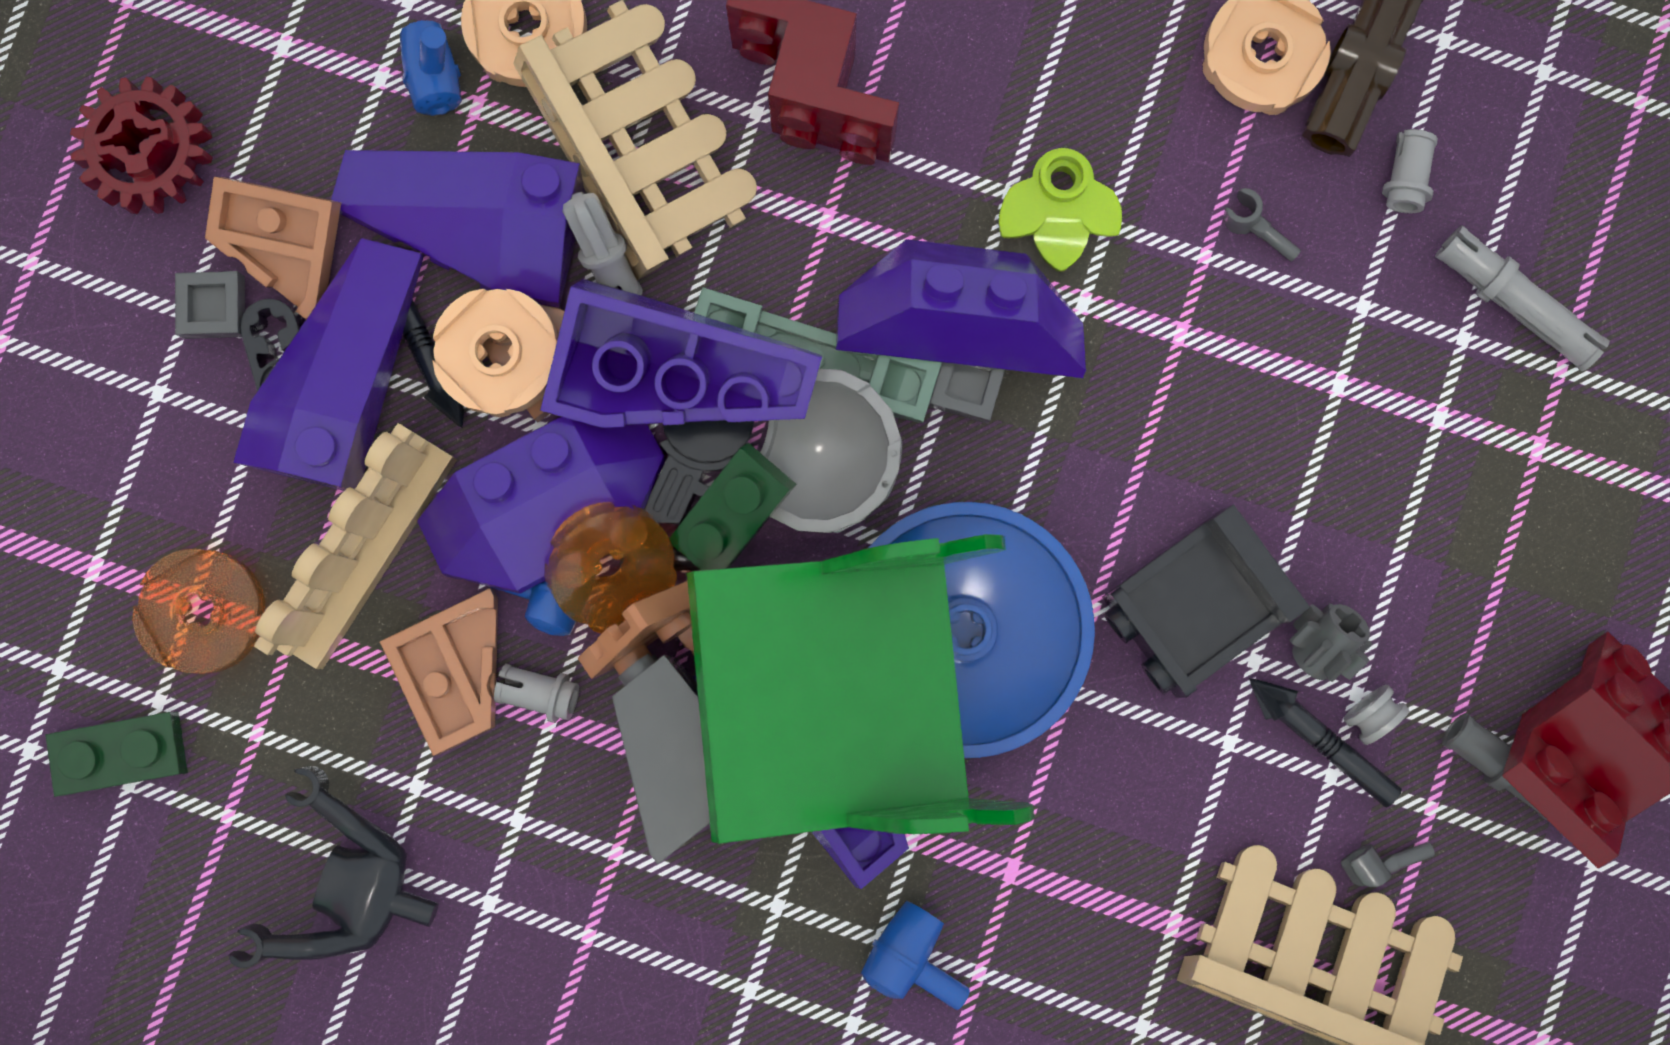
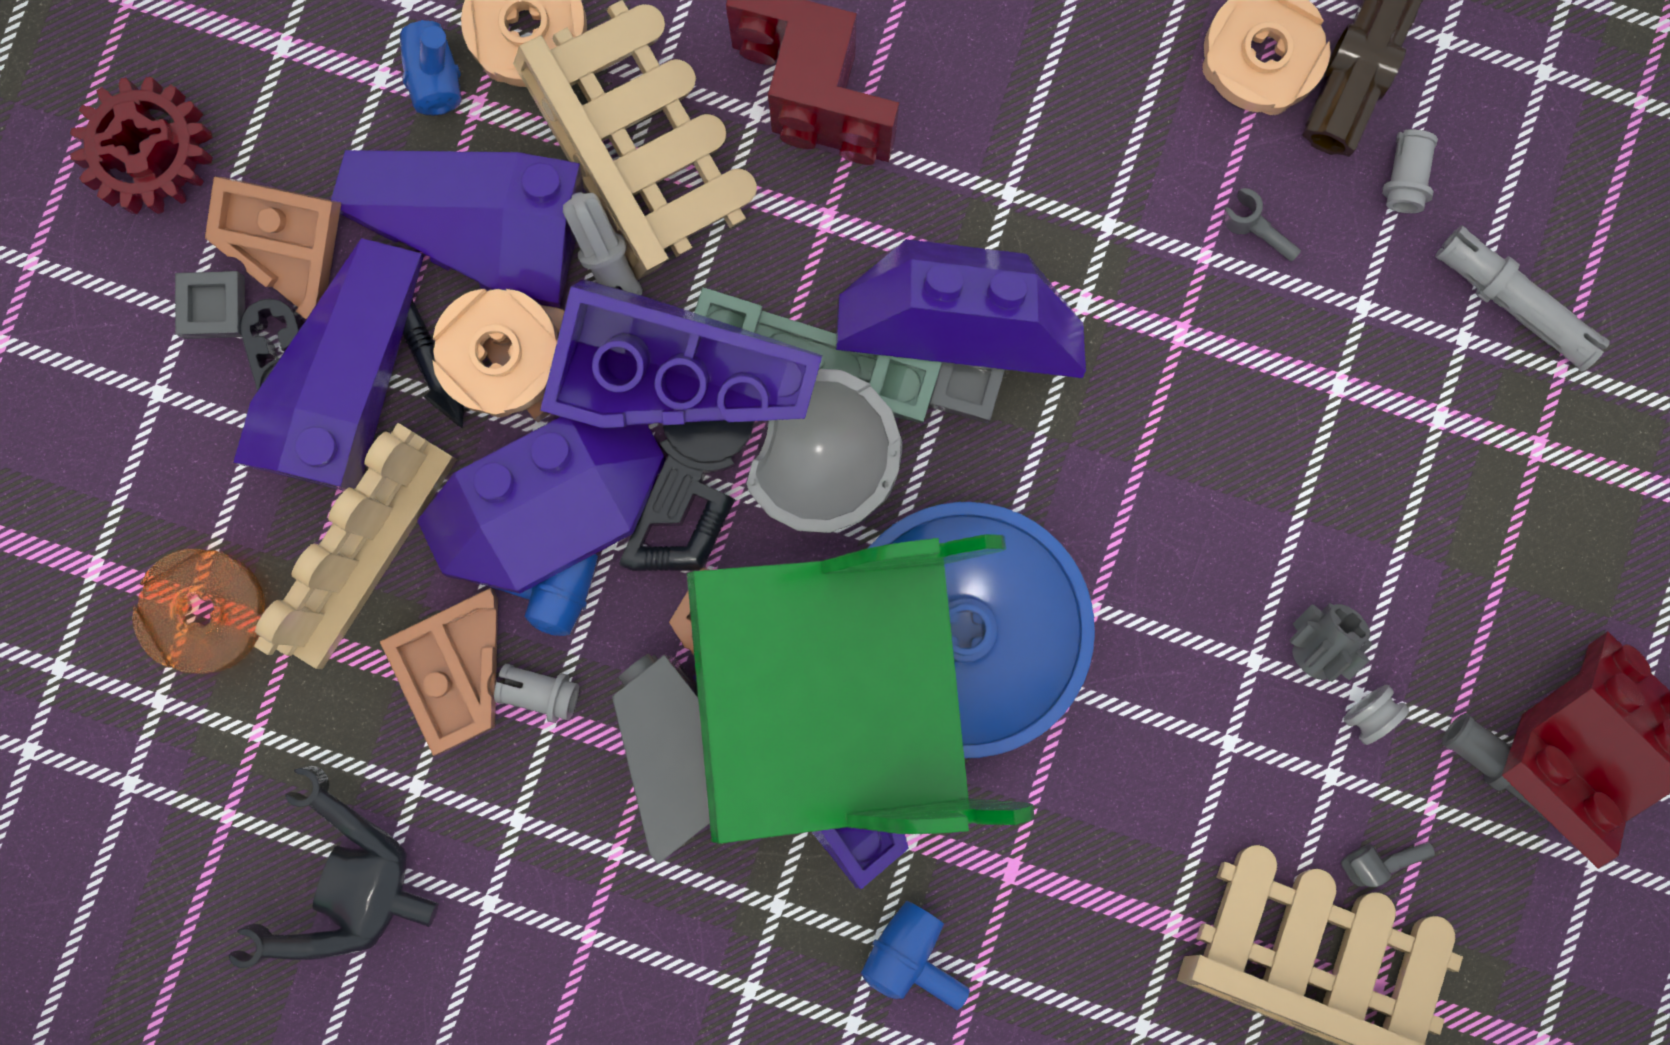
(116, 753): dark green plate -> none
(577, 555): clear orange plate -> none
(652, 618): nougat wing -> none
(732, 510): dark green plate -> none
(1060, 217): lime plate -> none
(1202, 602): black panel -> none
(1281, 704): black piece -> none

